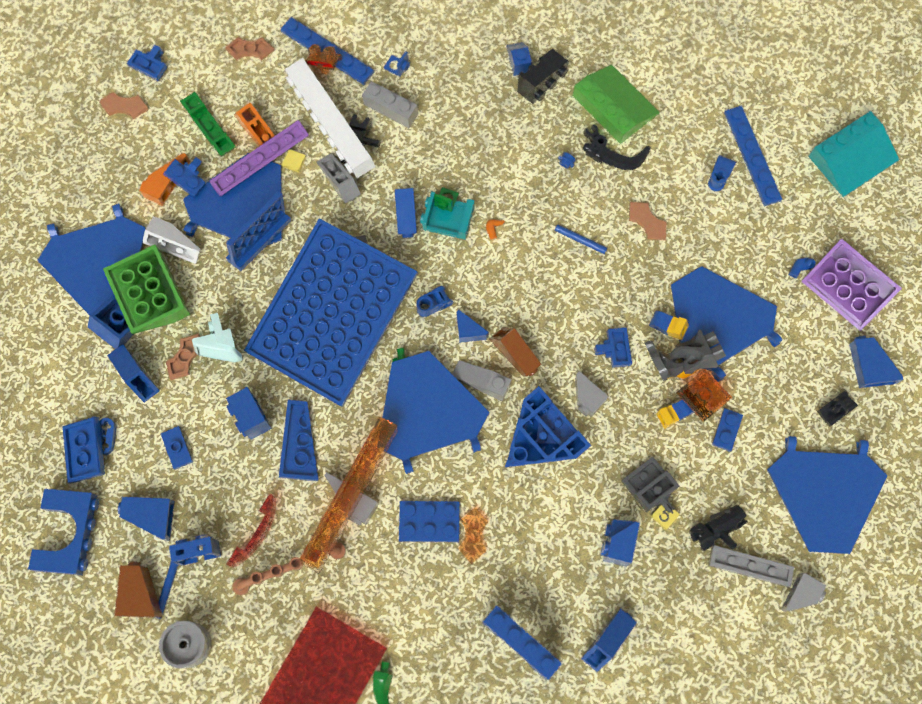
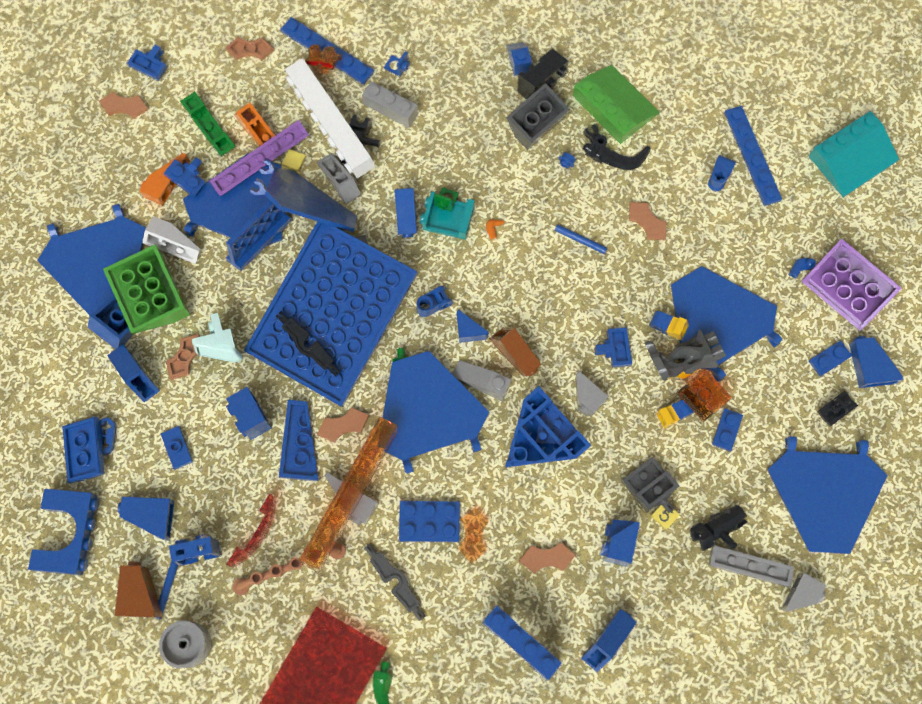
(300, 197): none -> blue flag
(300, 338): none -> black piece
(351, 422): none -> nougat tile
(400, 591): none -> dark grey piece
(537, 116): none -> dark grey slope
(556, 557): none -> nougat tile
(830, 358): none -> blue plate

